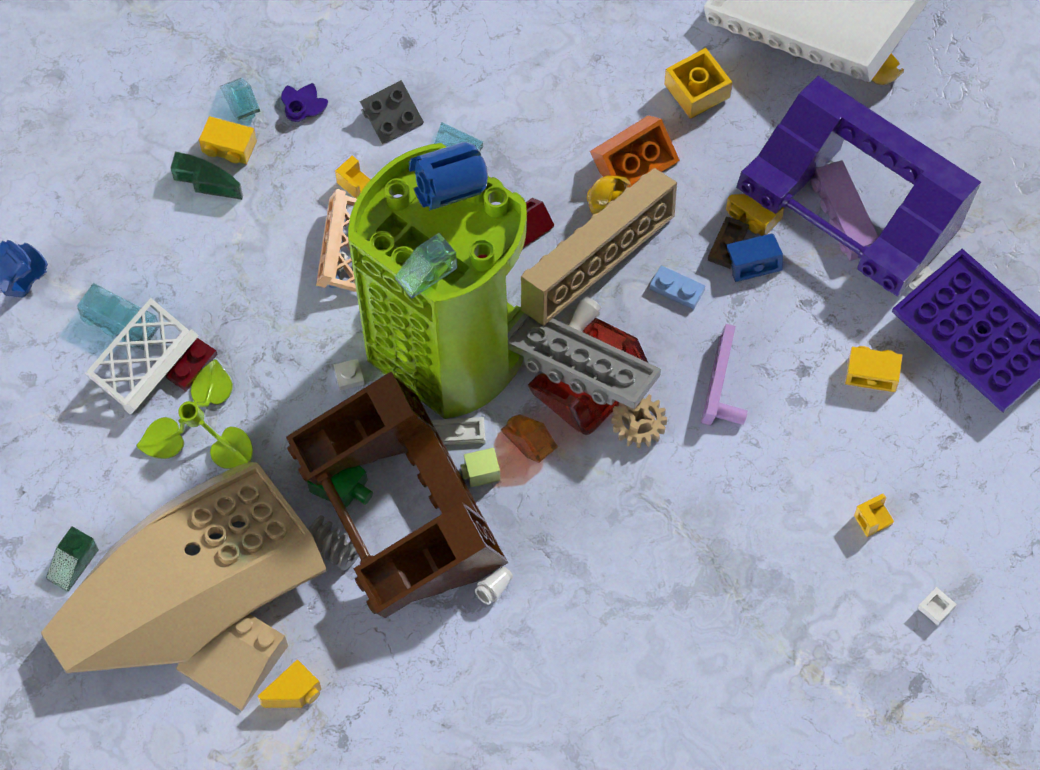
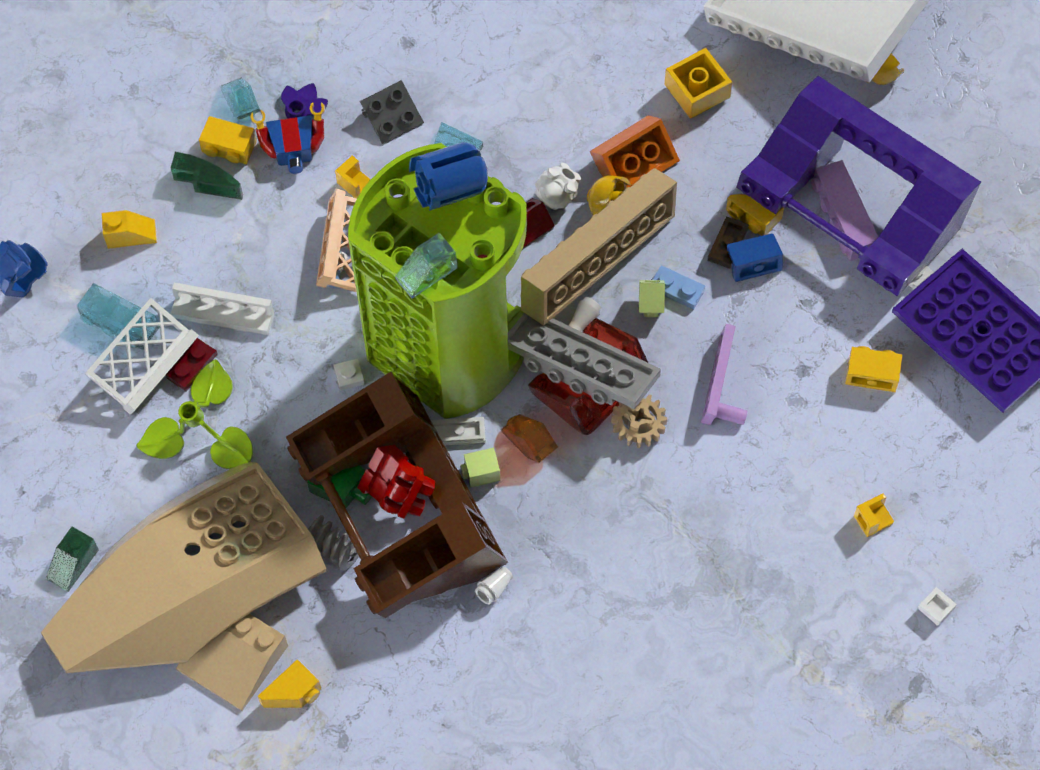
(127, 229): none -> yellow slope
(222, 309): none -> white fence
(291, 139): none -> torso
(396, 482): none -> red hips
(557, 186): none -> white animal
(651, 297): none -> yellowish green brick

